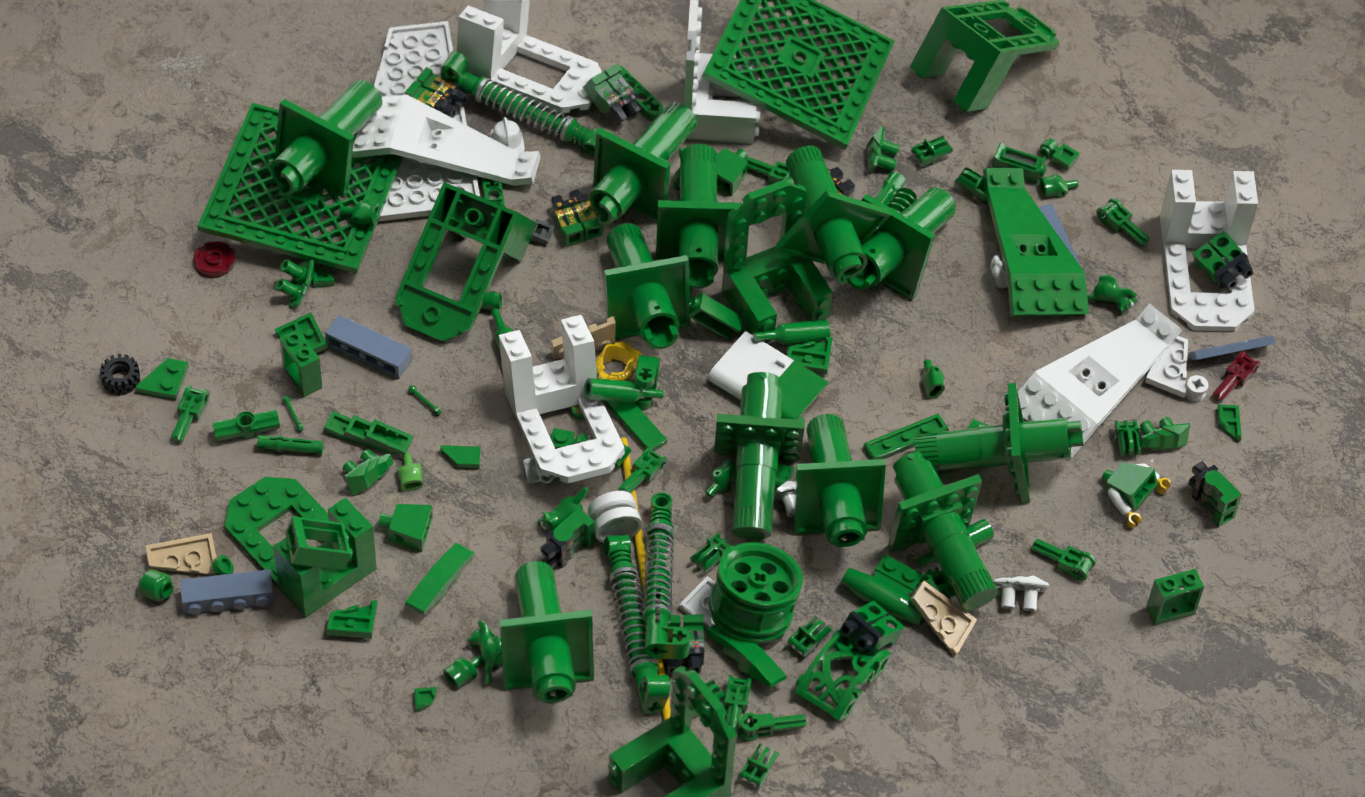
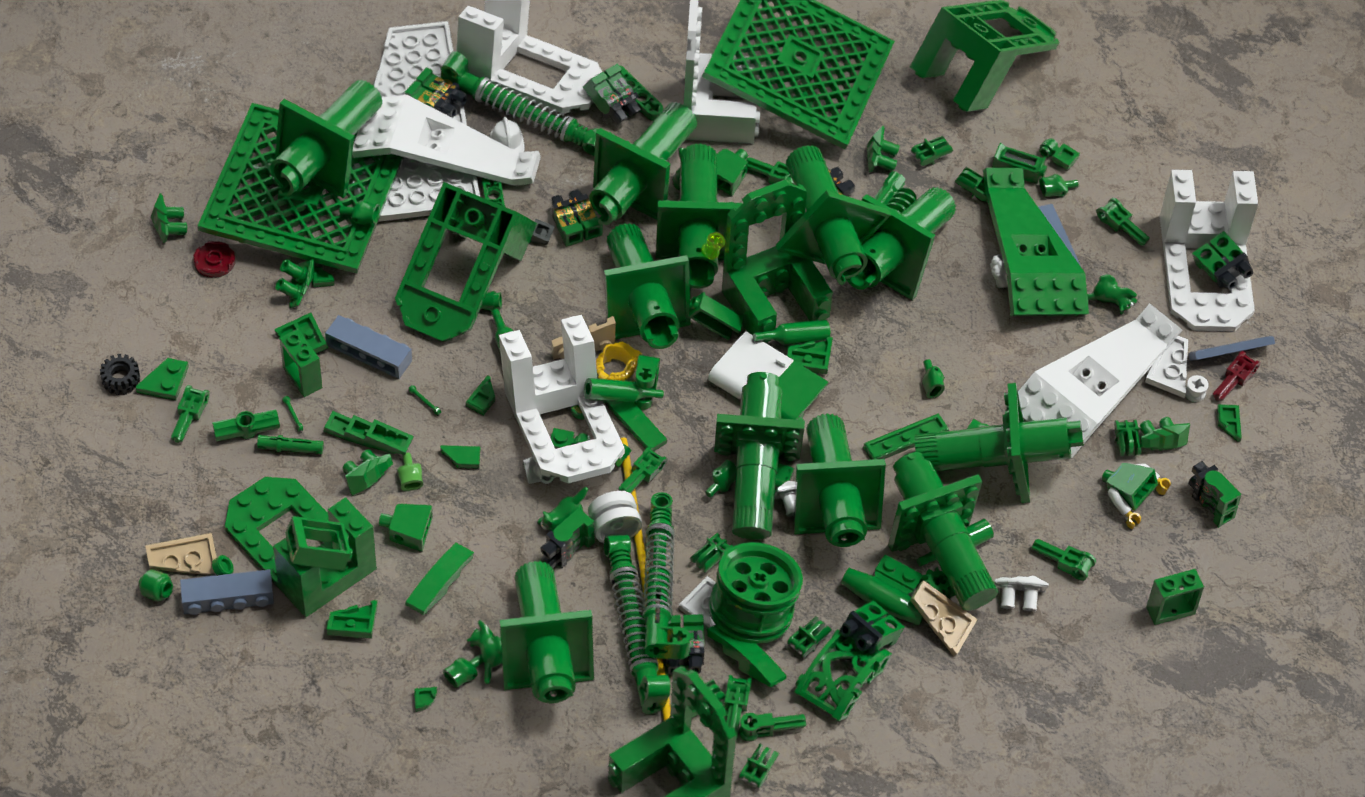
(160, 217): none -> green connector
(482, 397): none -> green tile
(714, 243): none -> clear neon green bush

